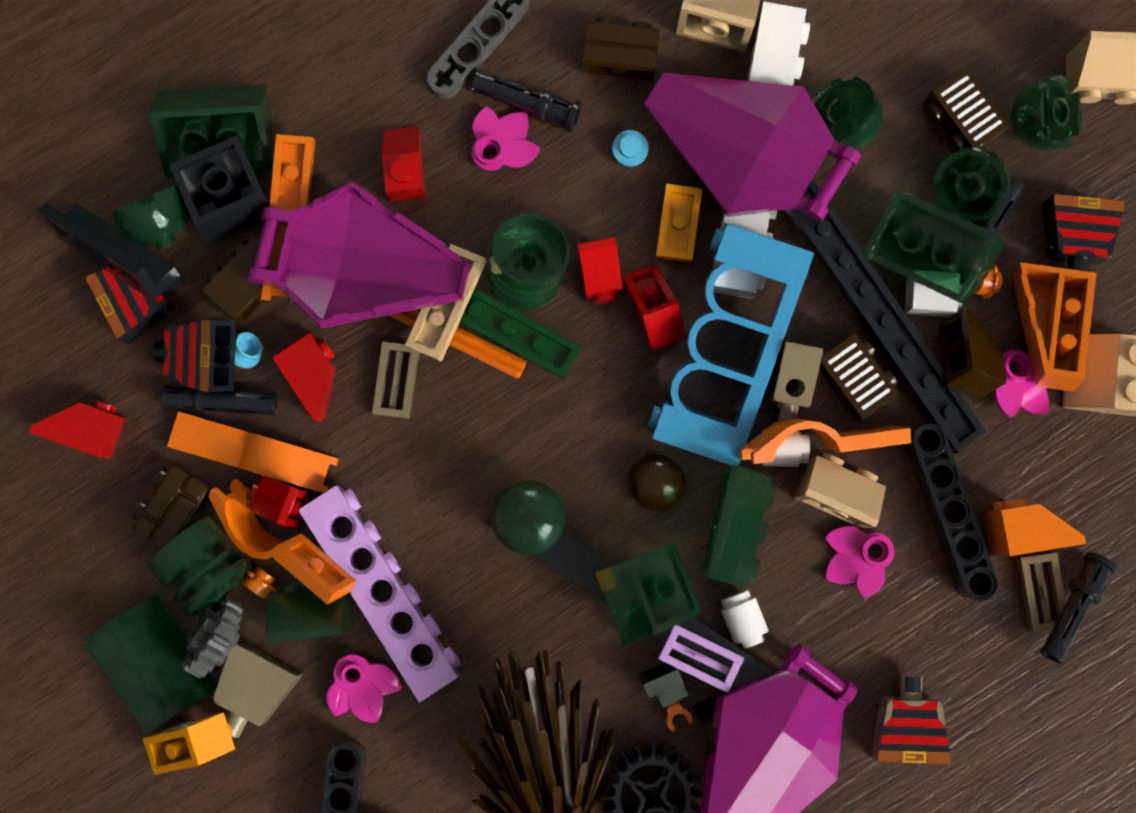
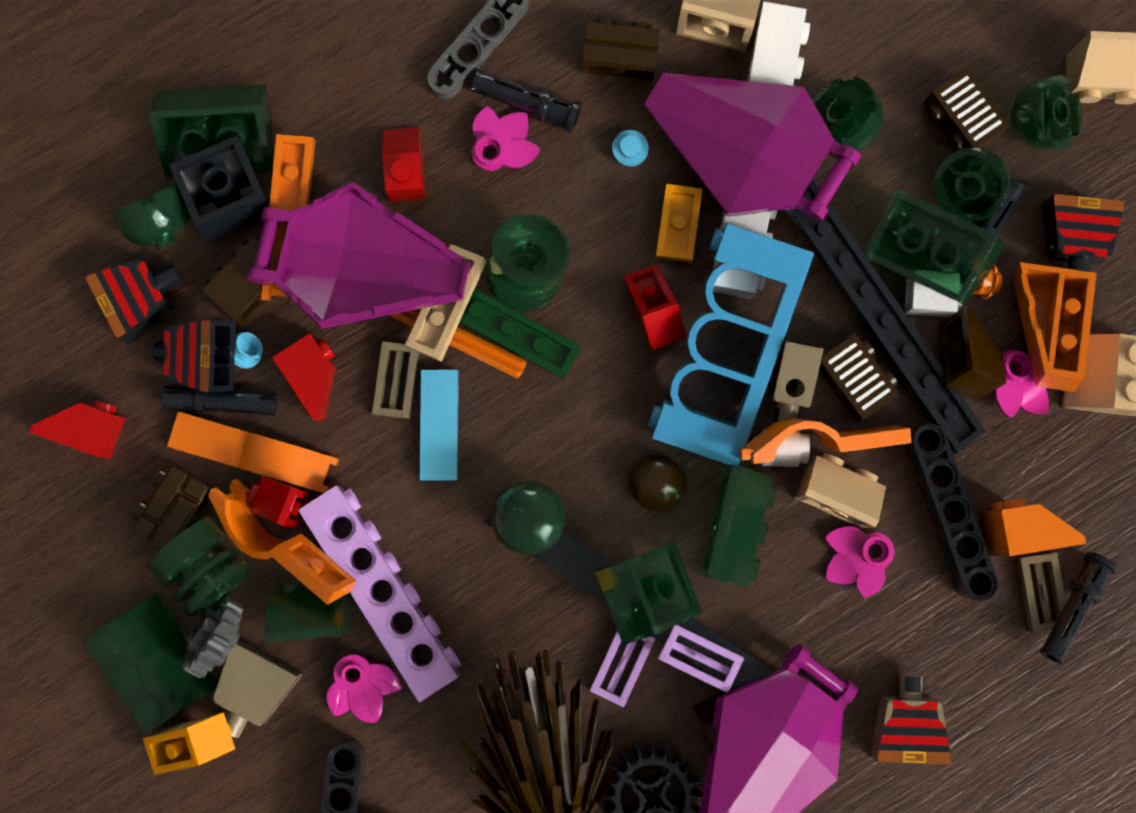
(111, 250): black fence -> none
(259, 582): orange plate -> none
(439, 425): none -> medium azure tile
(600, 270): red slope -> none
(608, 693): none -> lavender tile
(669, 687): pearl dark grey piece -> none
(744, 619): white brick -> none

